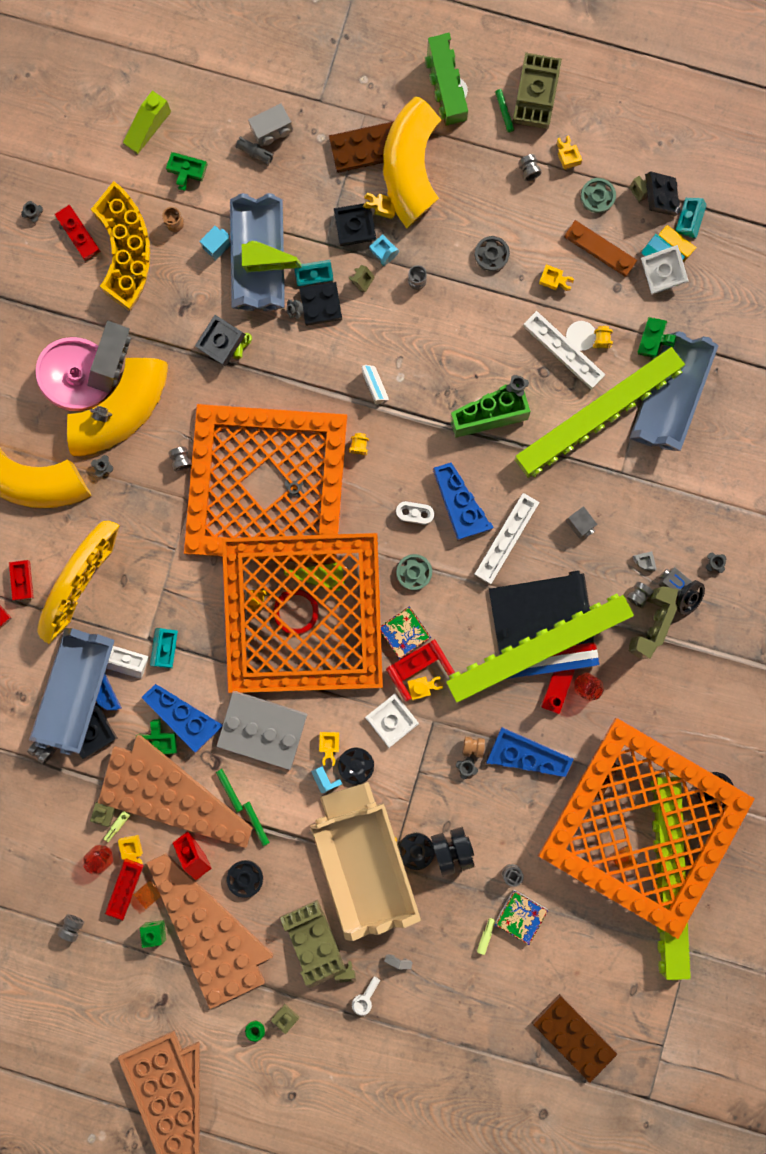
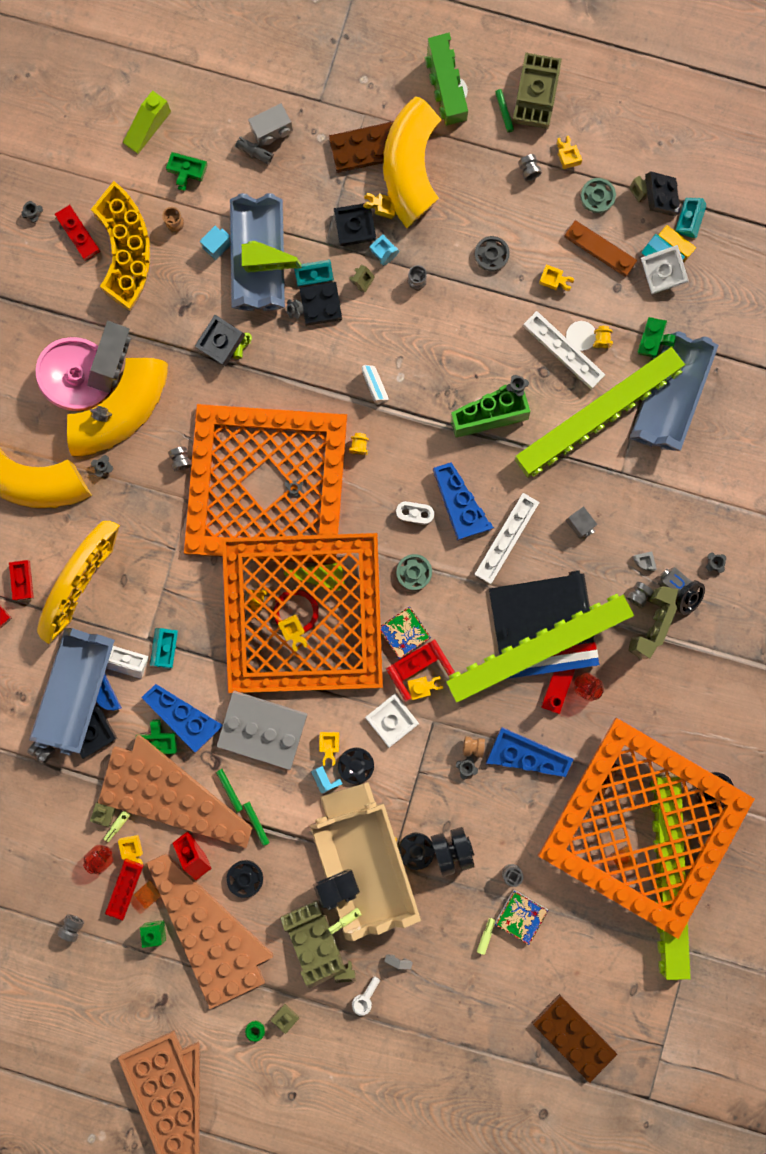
(292, 630): none -> yellow plate
(336, 888): none -> black brick
(344, 921): none -> yellowish green piece

